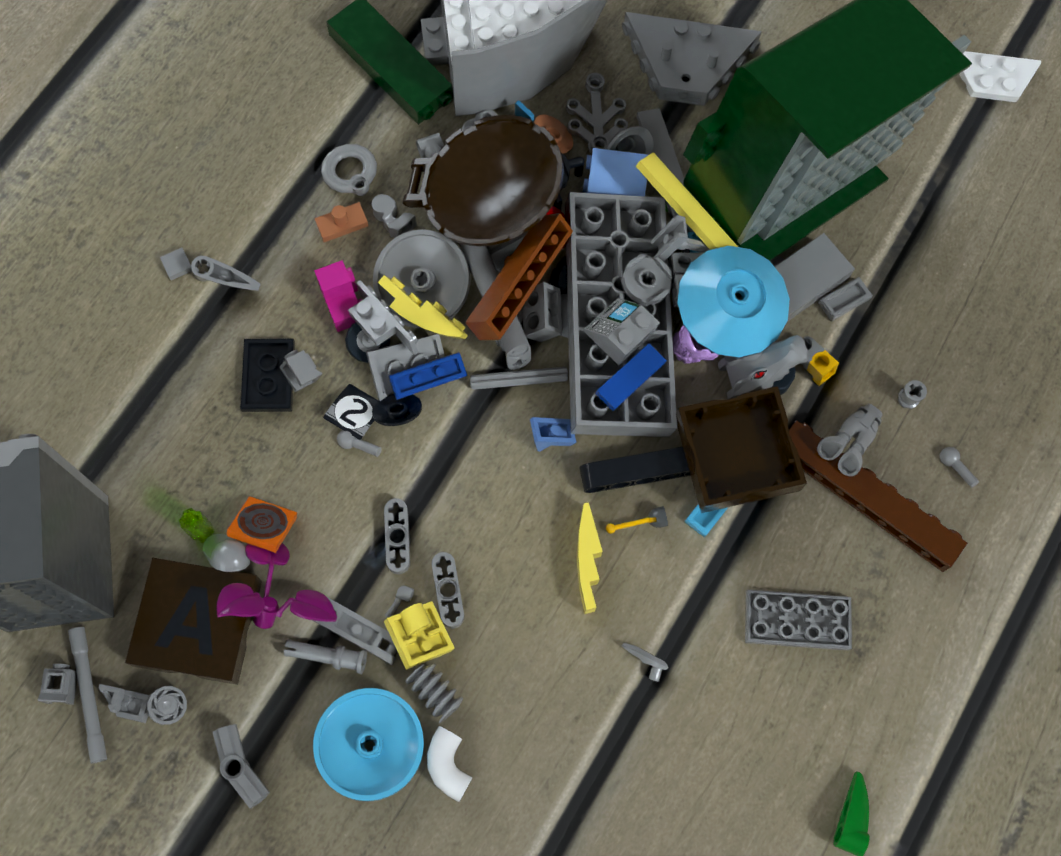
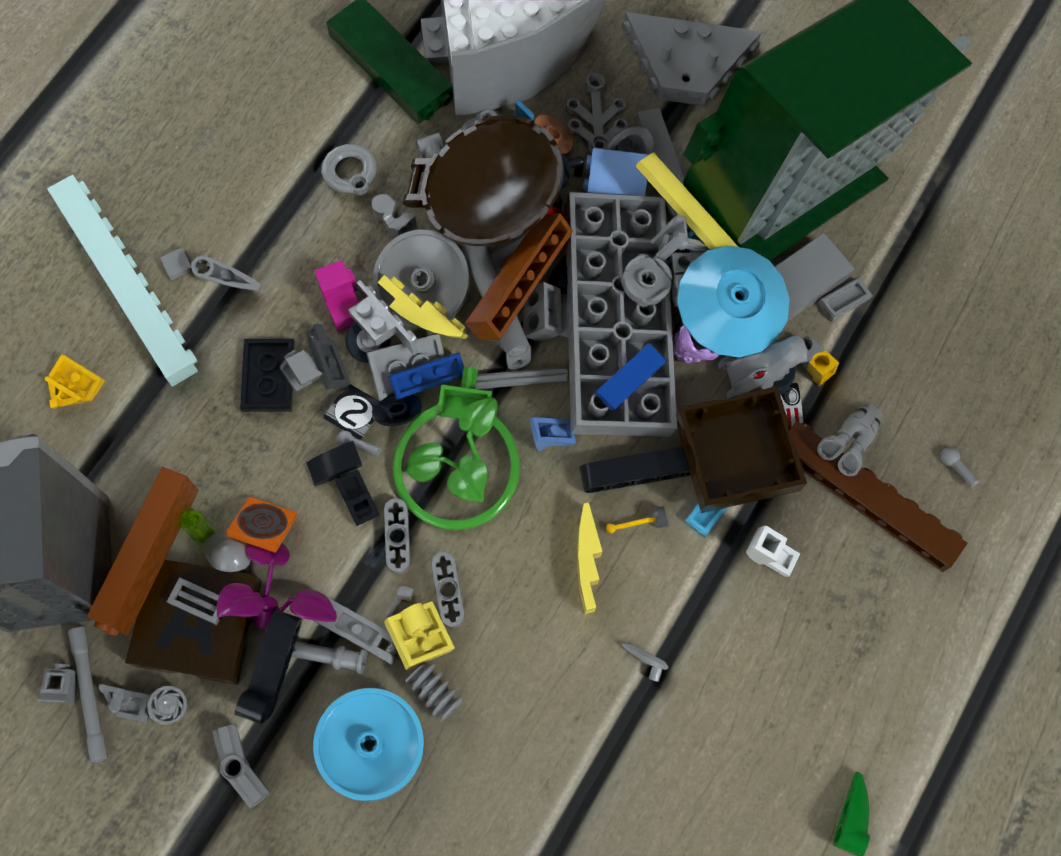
(72, 383): none -> yellow slope
(123, 281): none -> light aqua brick
(142, 553): none -> dark orange brick
(177, 592): none -> light grey tile
(270, 669): none -> black beam
(327, 358): none -> dark grey hinge
(333, 463): none -> black slope
(341, 221): nougat tile -> none
(357, 497): none -> black slope
(442, 766): white cylinder -> none
(451, 404): none -> bright green brick
(471, 474): none -> bright green plant
(622, 329): light grey slope -> none
(770, 549): none -> white brick
(792, 404): none -> sticker
(798, 620): light grey tile -> none
(915, 387): light grey bush -> none
(998, 76): white wing -> none

